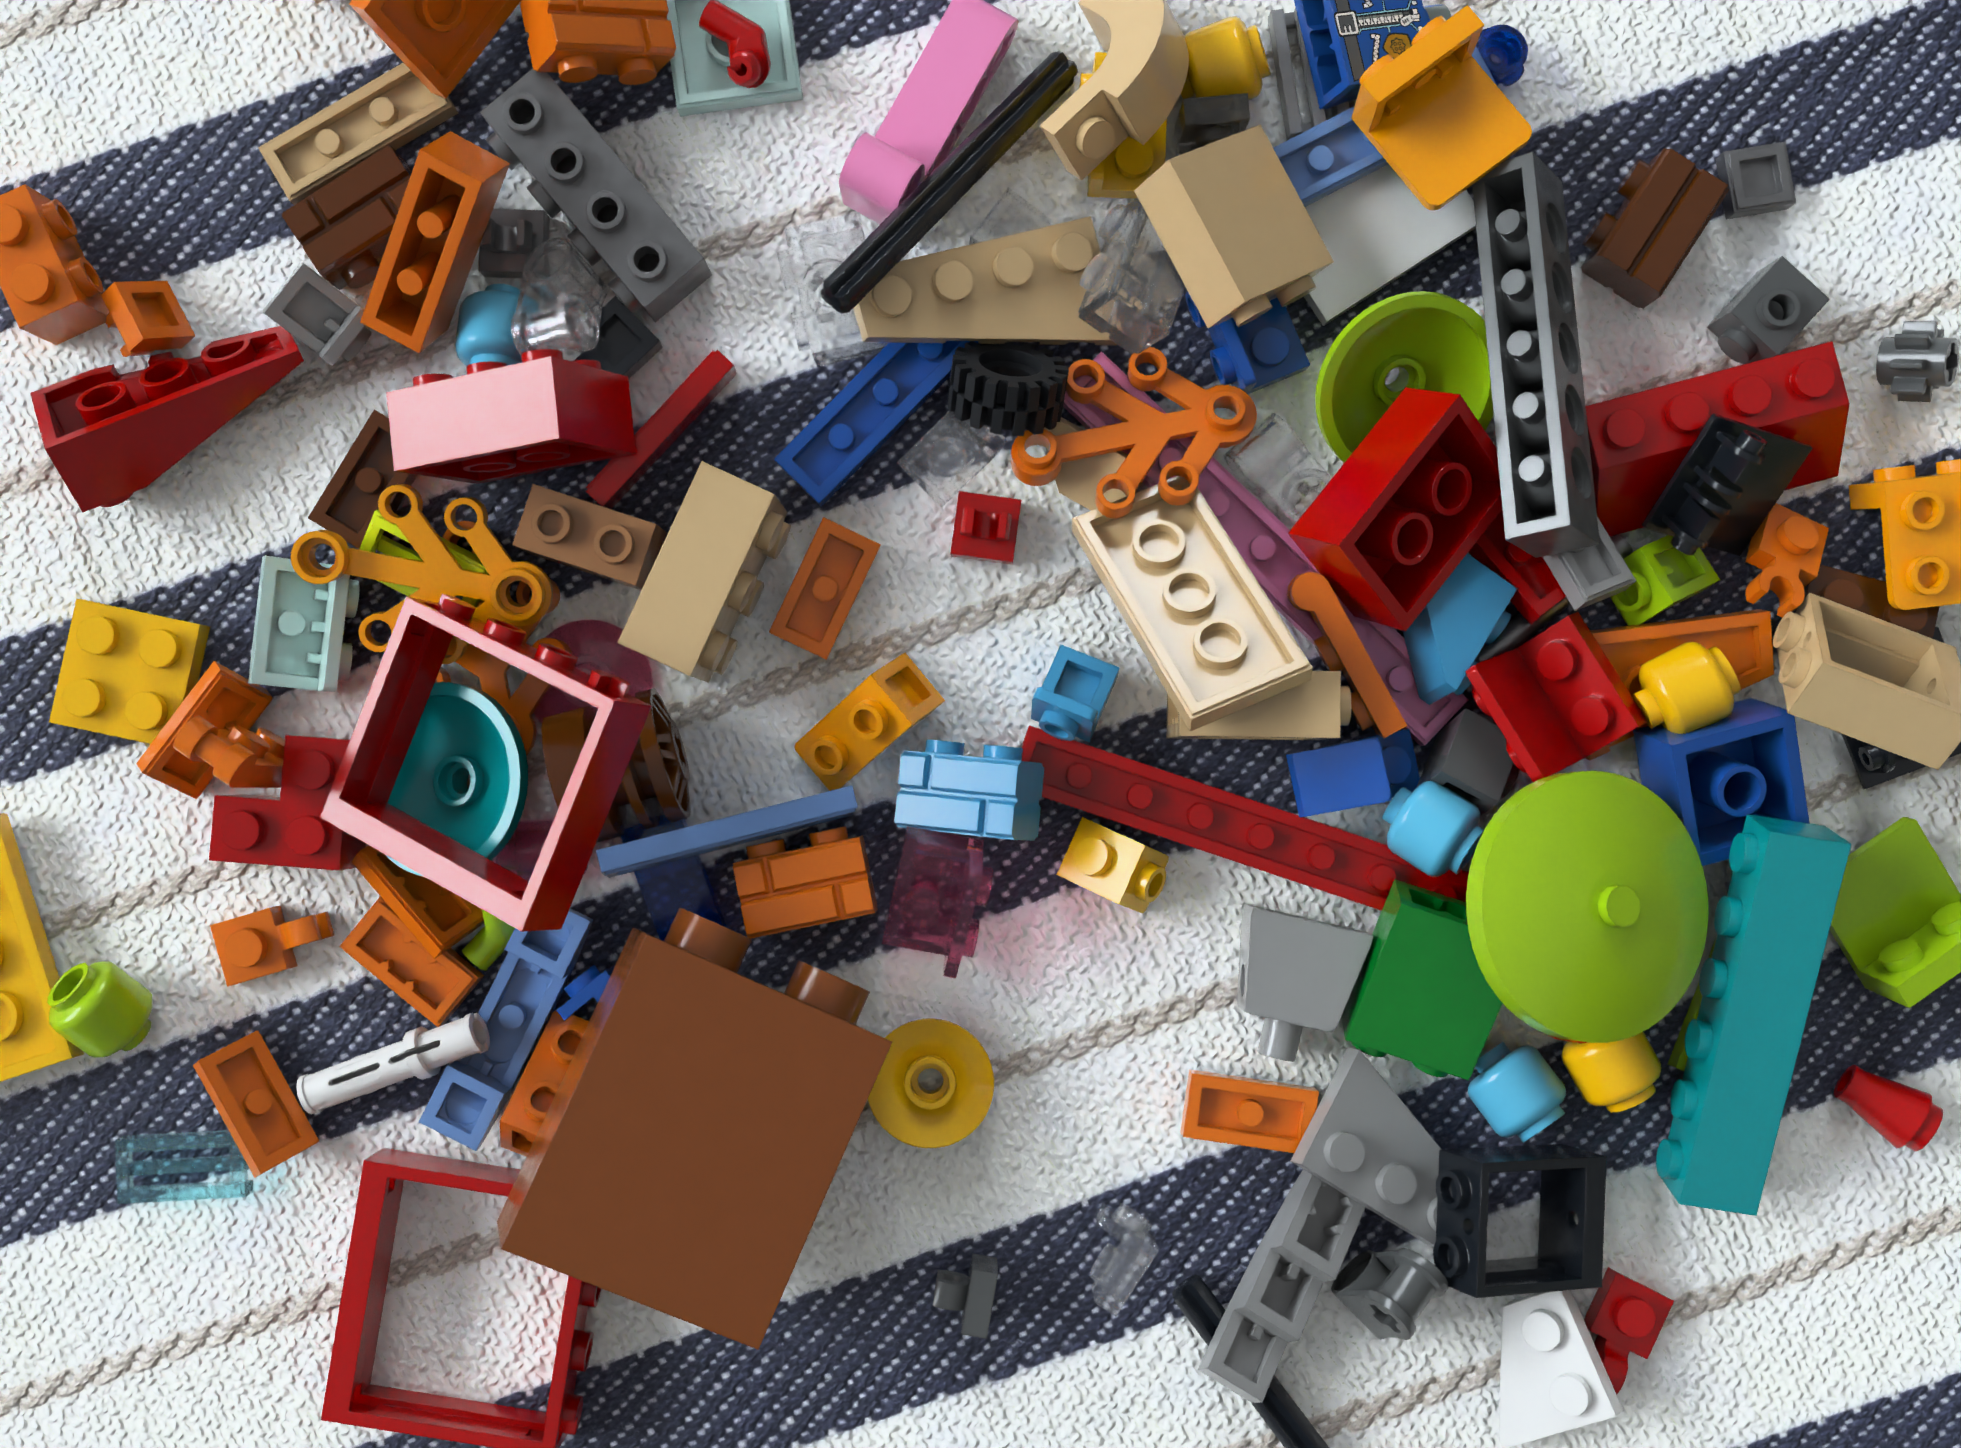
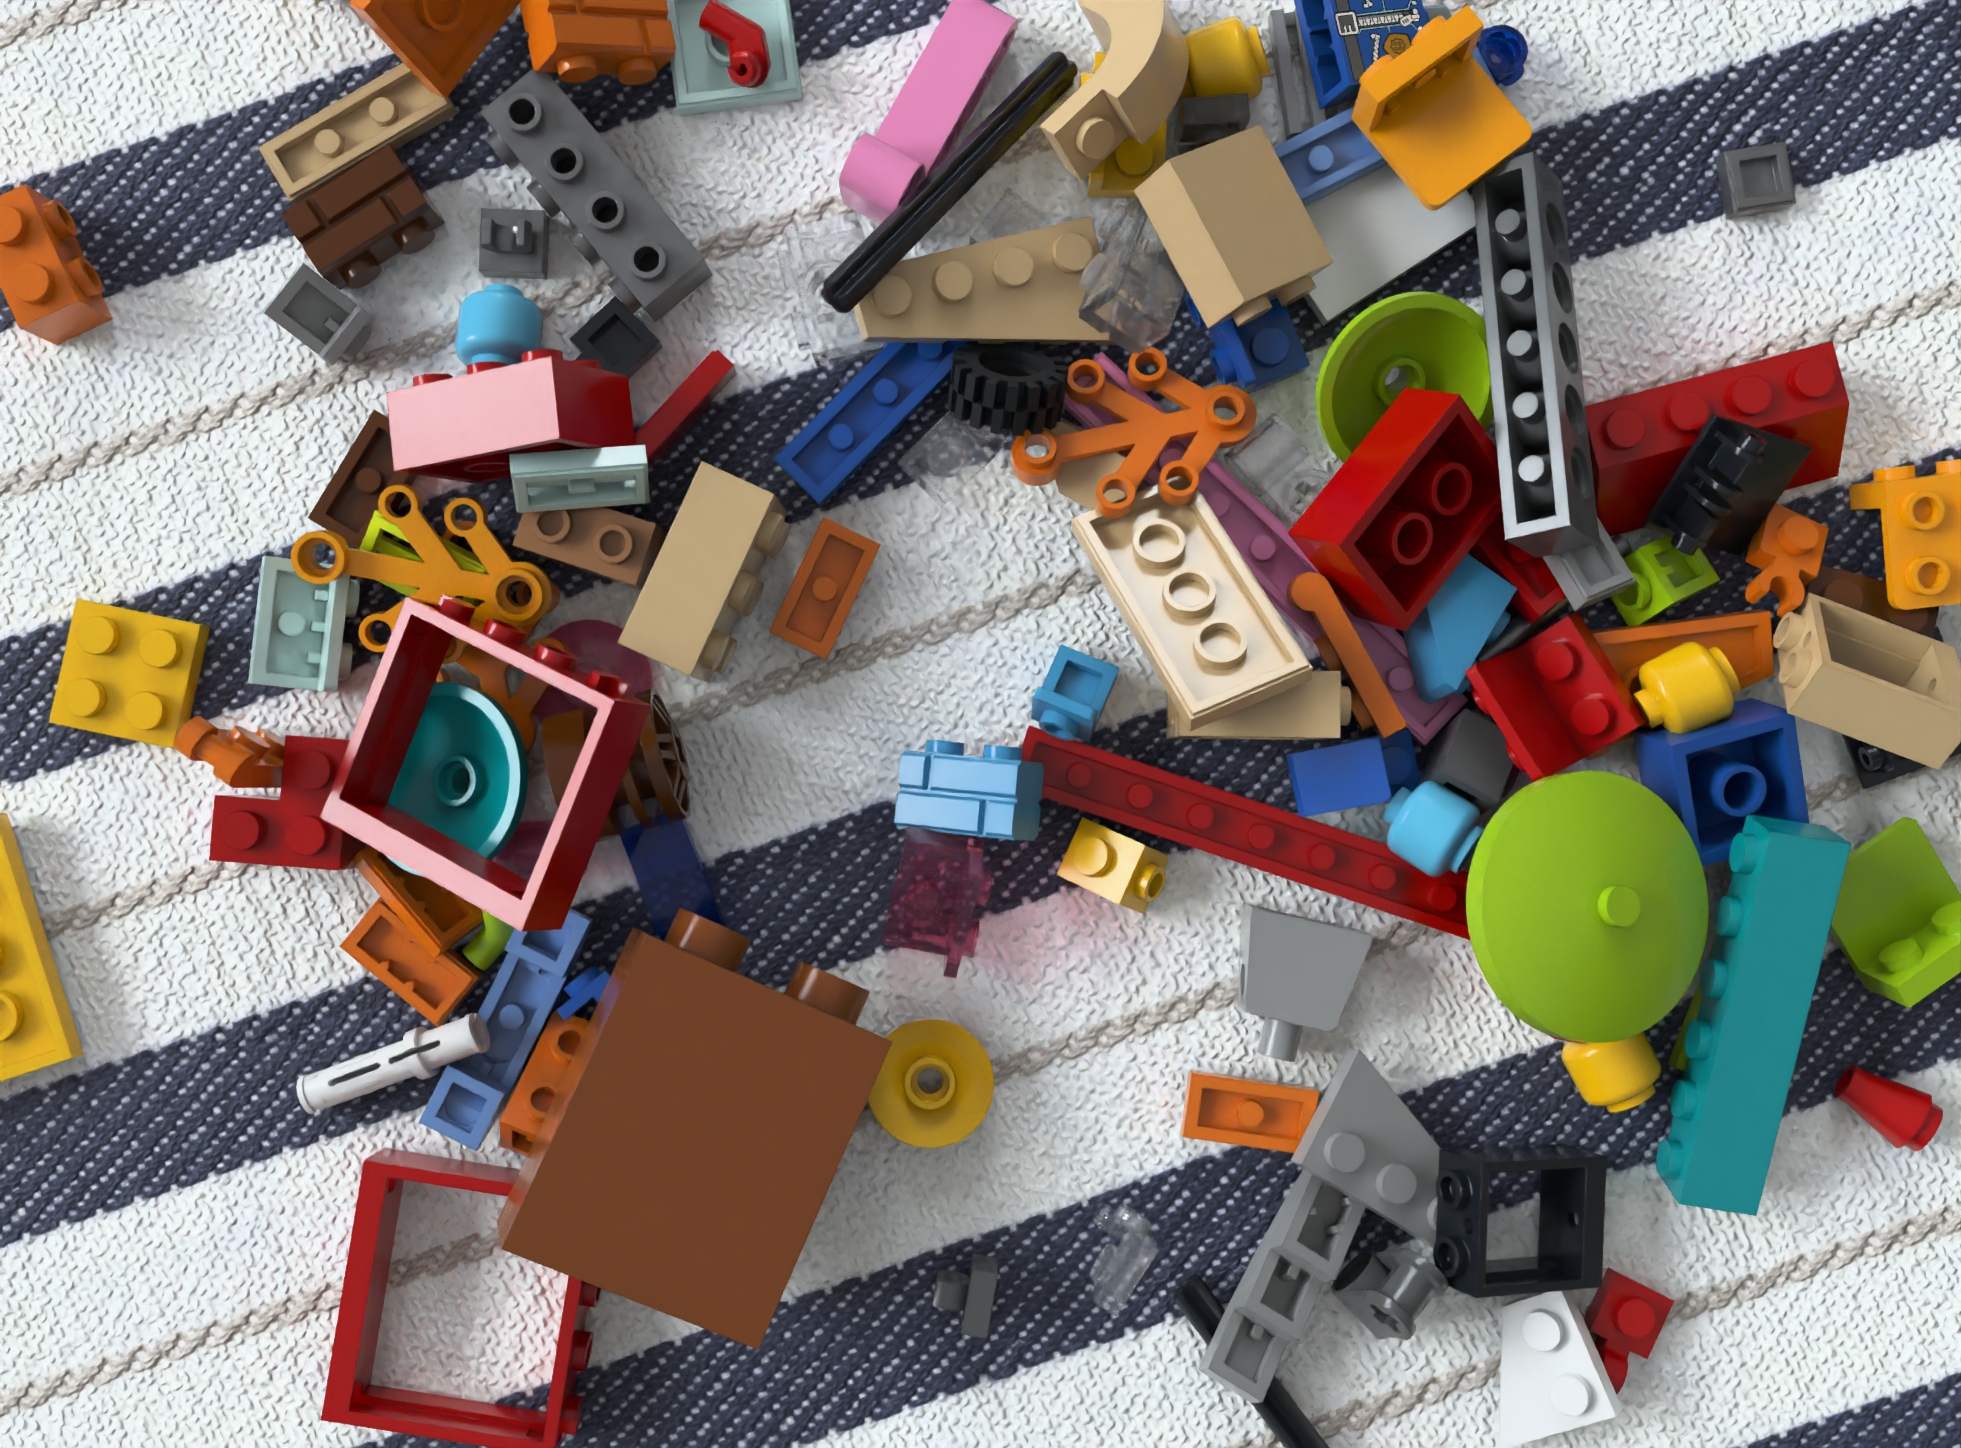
(100, 1009): lime head -> none
(127, 1168): clear light blue tile -> none
(129, 428): red wedge -> none
(146, 317): orange tile -> none
(223, 701): orange plate -> none
(256, 1103): orange plate -> none
(264, 943): orange plate -> none
(434, 241): orange brick -> none
(558, 301): clear piece -> none
(579, 478): none -> light aqua tile
(727, 832): medium blue tile -> none
(804, 884): orange brick -> none
(868, 721): light orange bracket -> none
(985, 527): red tile -> none
(1422, 987): green brick -> none
(1517, 1091): medium azure head -> none
(1653, 228): reddish brown brick -> none
(1767, 313): dark grey brick -> none
(1917, 361): dark grey gear -> none

